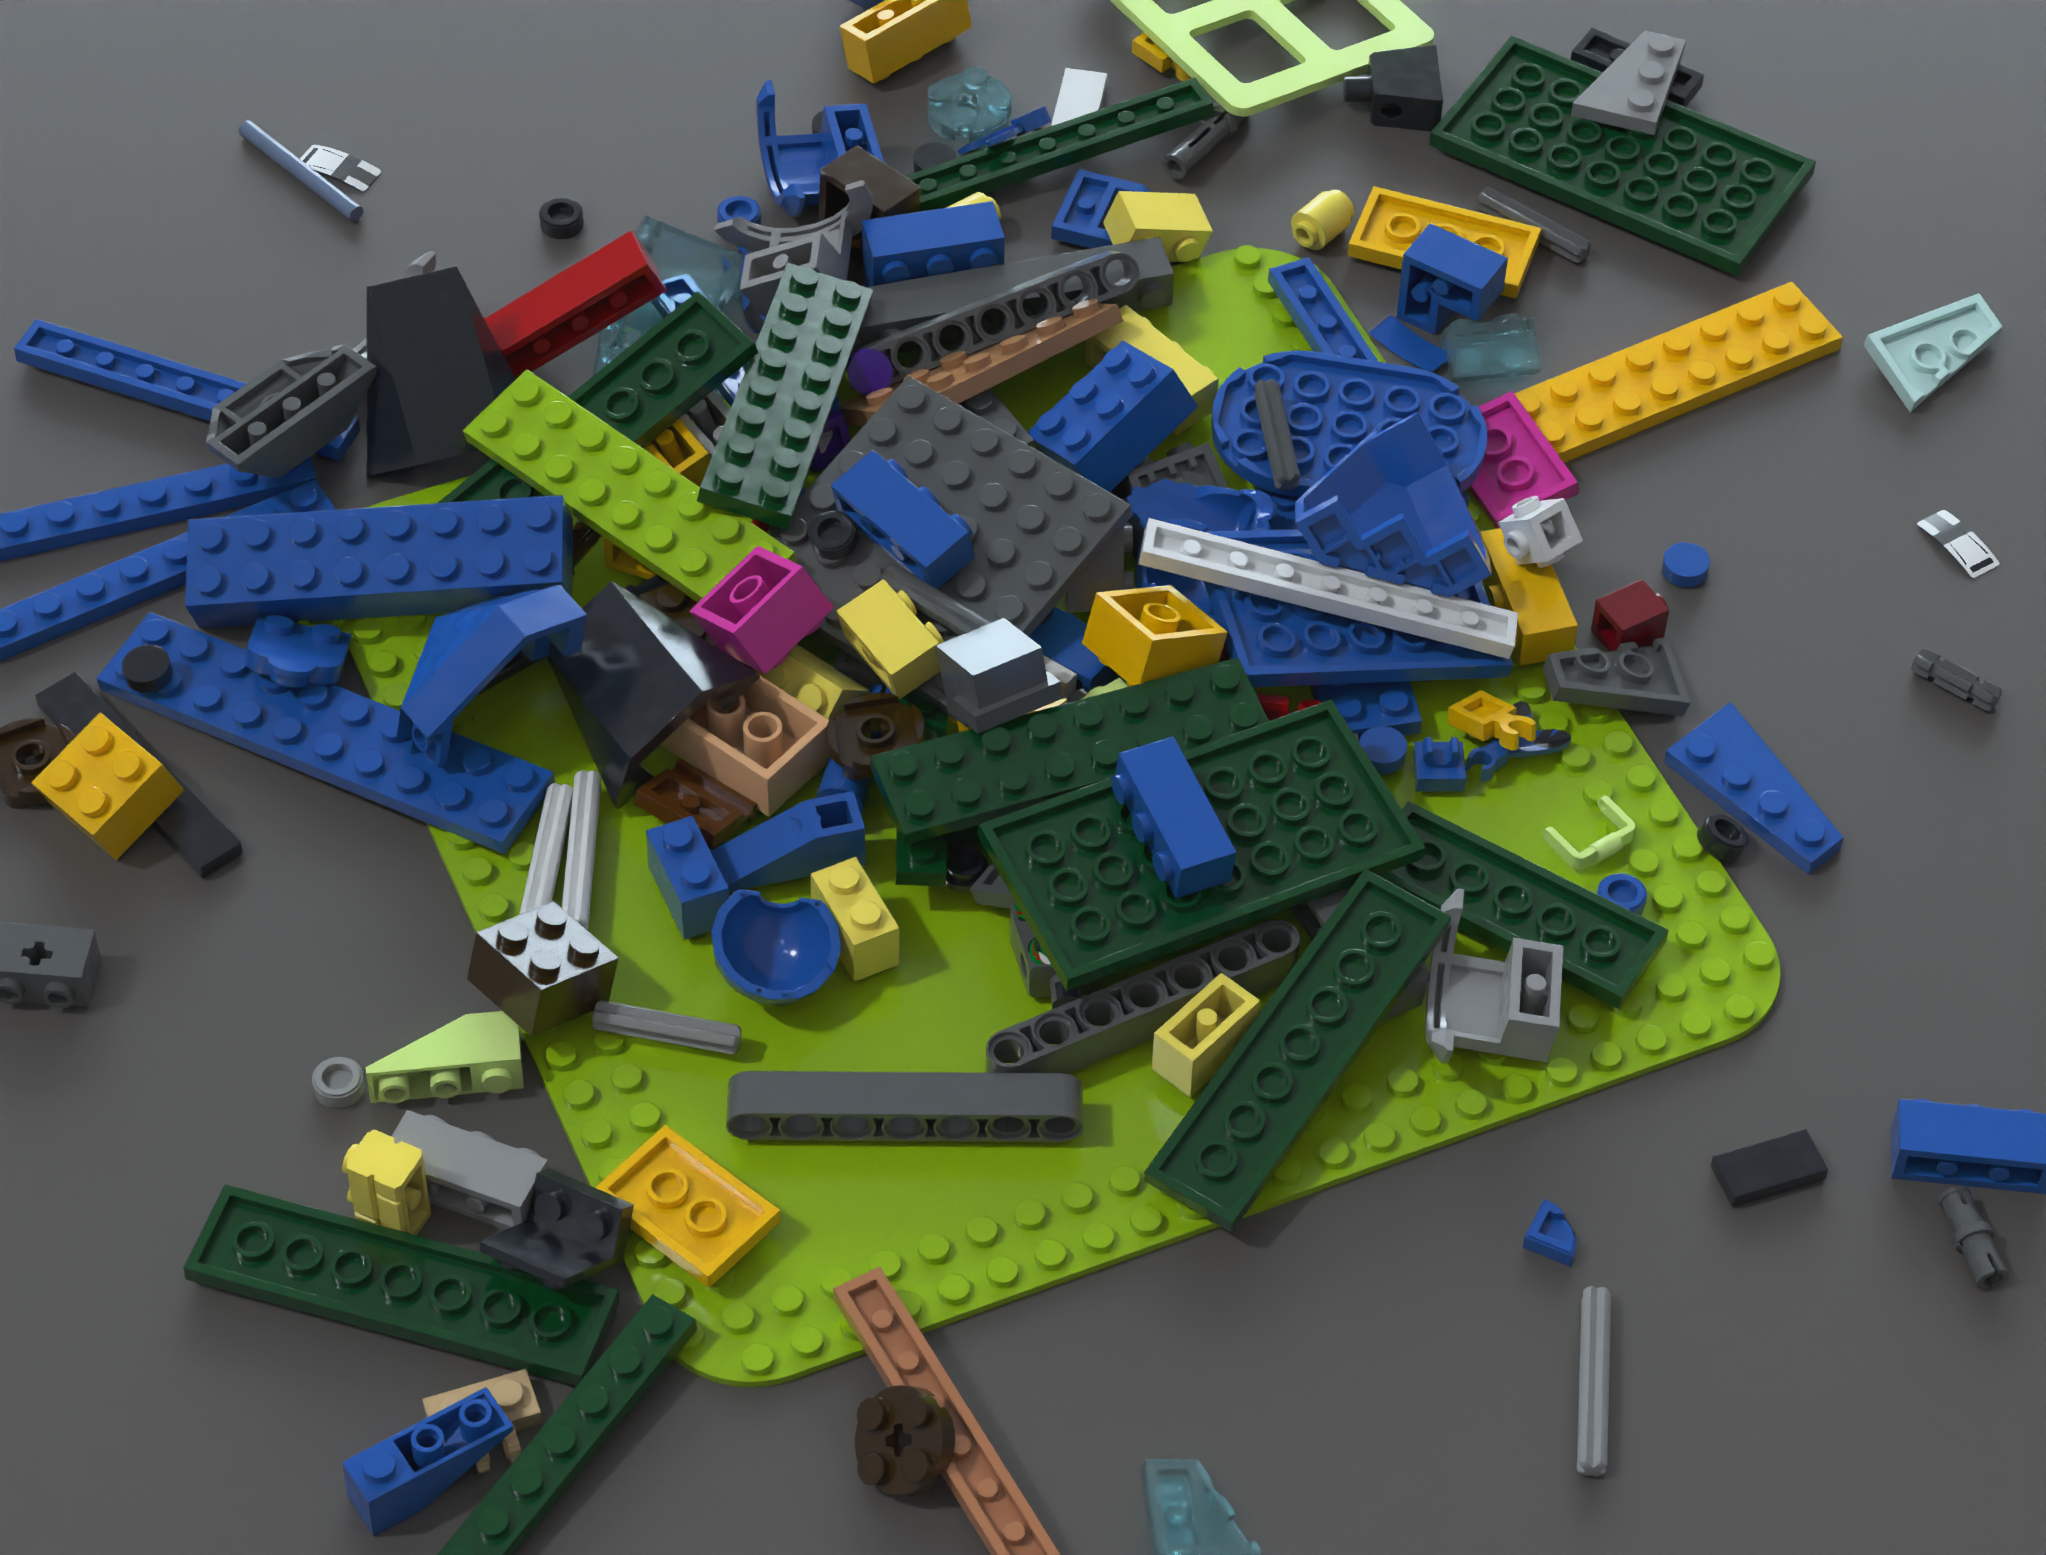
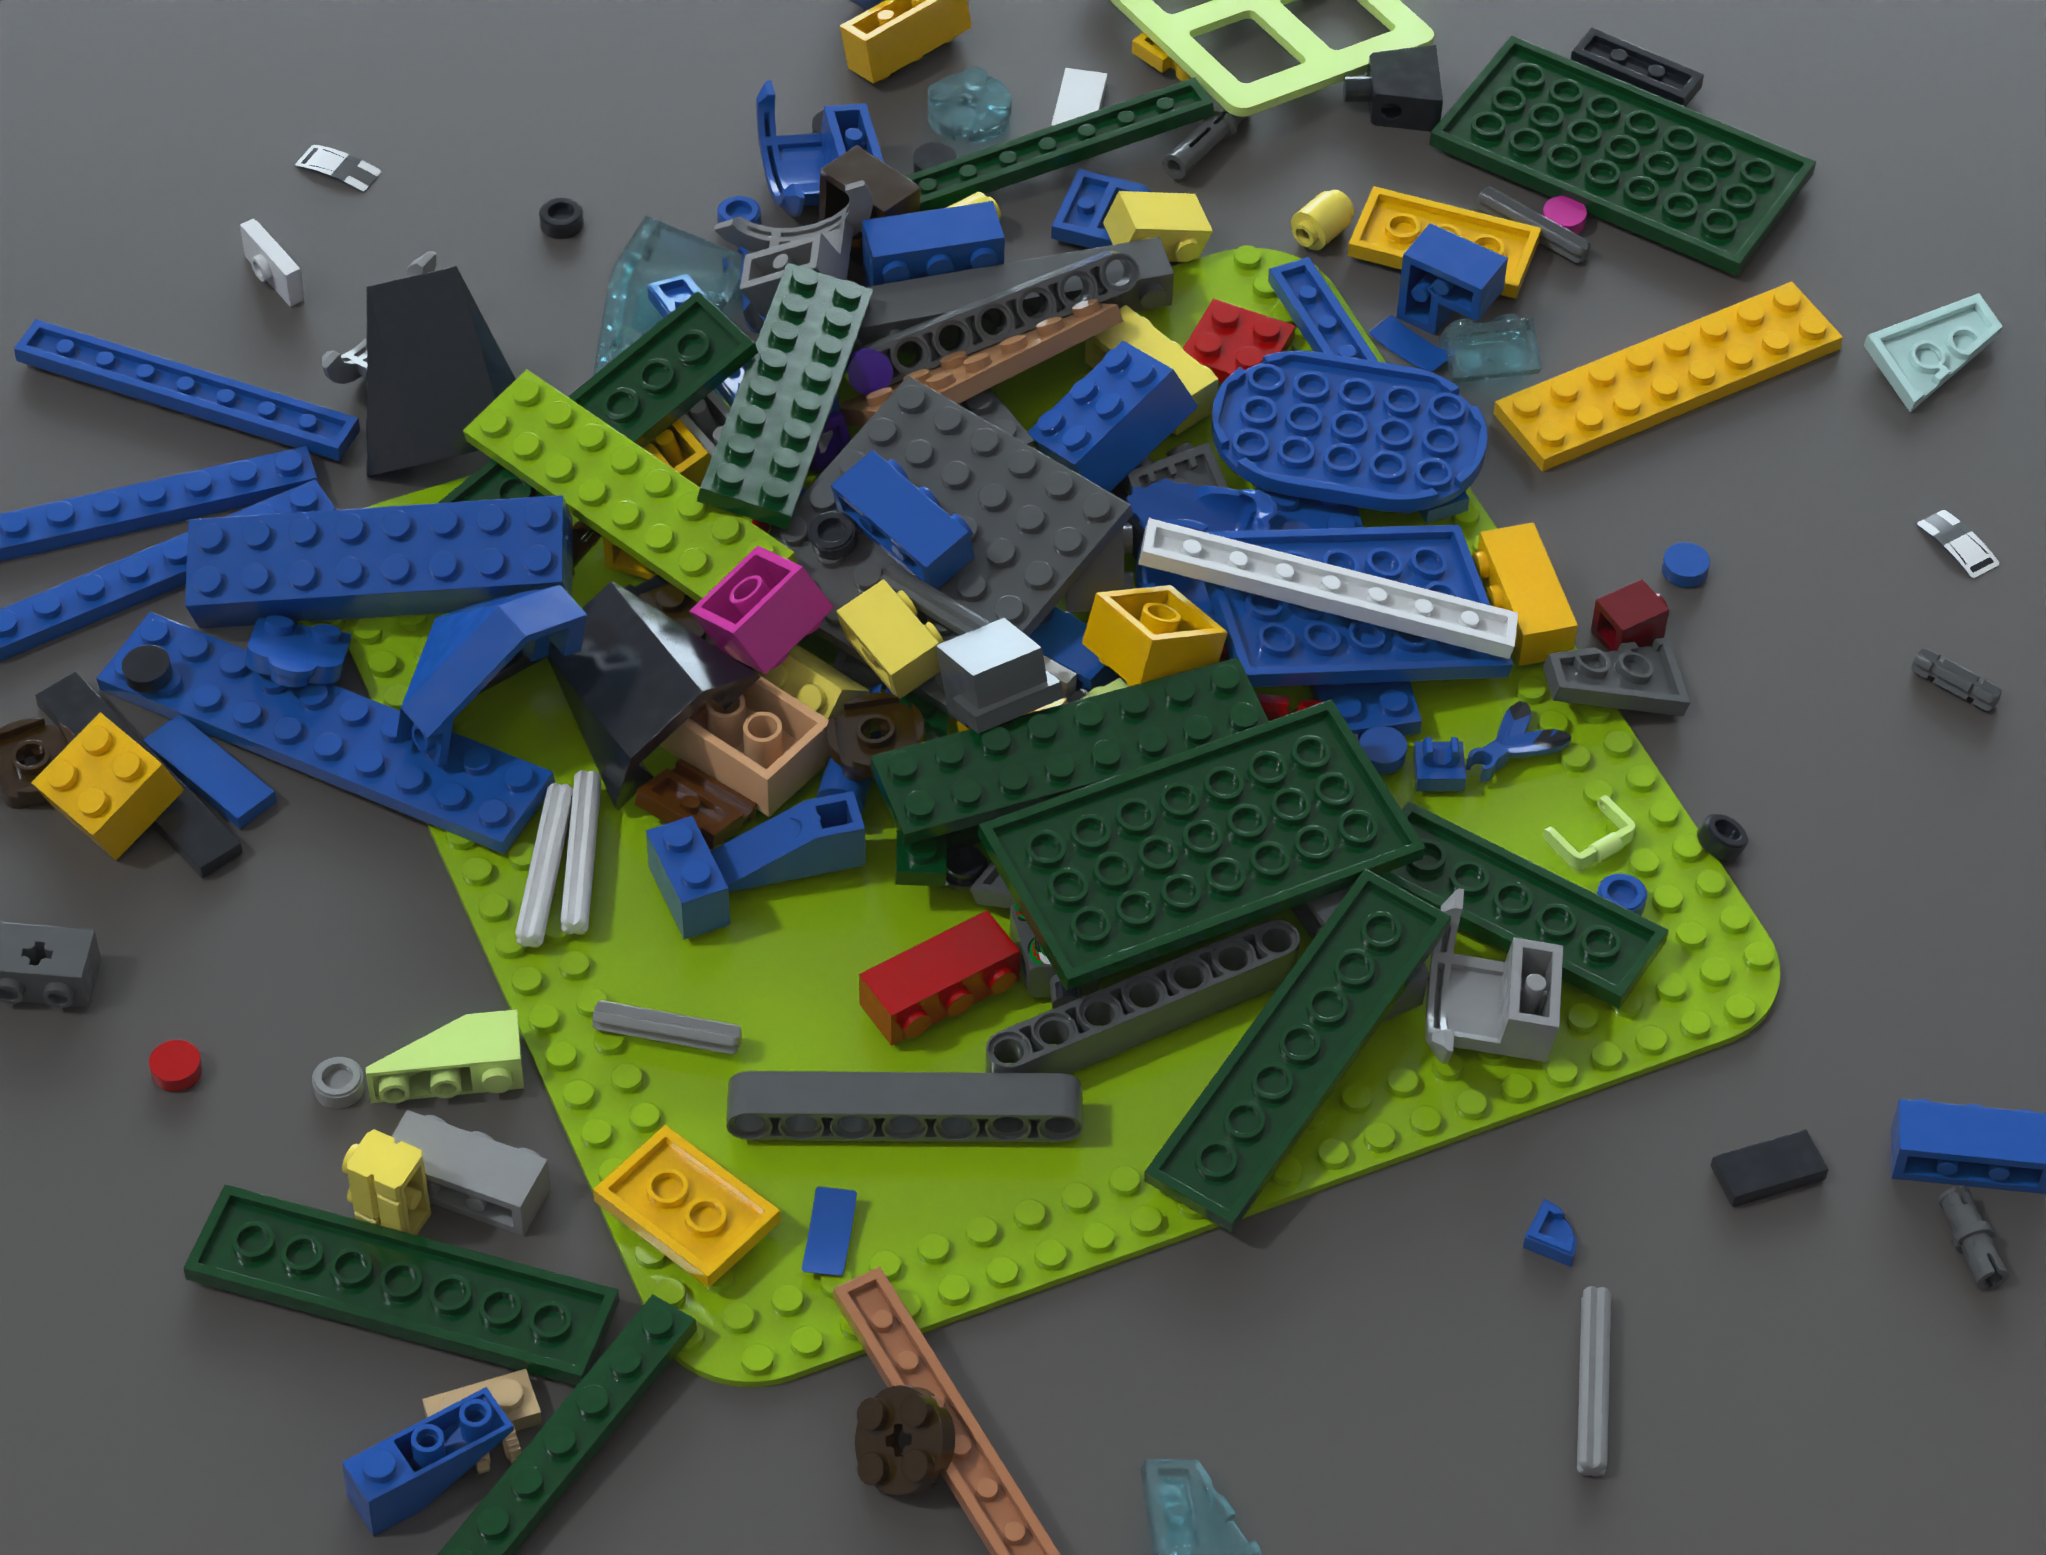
(175, 1065): none -> red tile
(210, 771): none -> blue tile
(272, 262): none -> white plate
(290, 411): dark grey wedge -> none
(301, 171): sand blue bar -> none
(542, 968): dark brown brick -> none
(568, 1232): black bracket -> none
(576, 304): red brick -> none
(775, 948): blue cylinder -> none
(829, 1231): none -> blue sticker
(865, 925): light yellow brick -> none
(939, 978): none -> red brick
(1019, 127): blue piece -> none
(1173, 817): blue brick -> none
(1203, 1034): light yellow brick -> none
(1236, 338): none -> red plate
(1277, 435): dark grey axle -> none
(1395, 514): blue panel -> none
(1488, 717): yellow plate -> none
(1517, 462): dark pink plate -> none
(1539, 531): white brick -> none
(1566, 213): none -> dark pink tile
(1634, 85): light grey wing -> none
(1751, 784): blue wing -> none

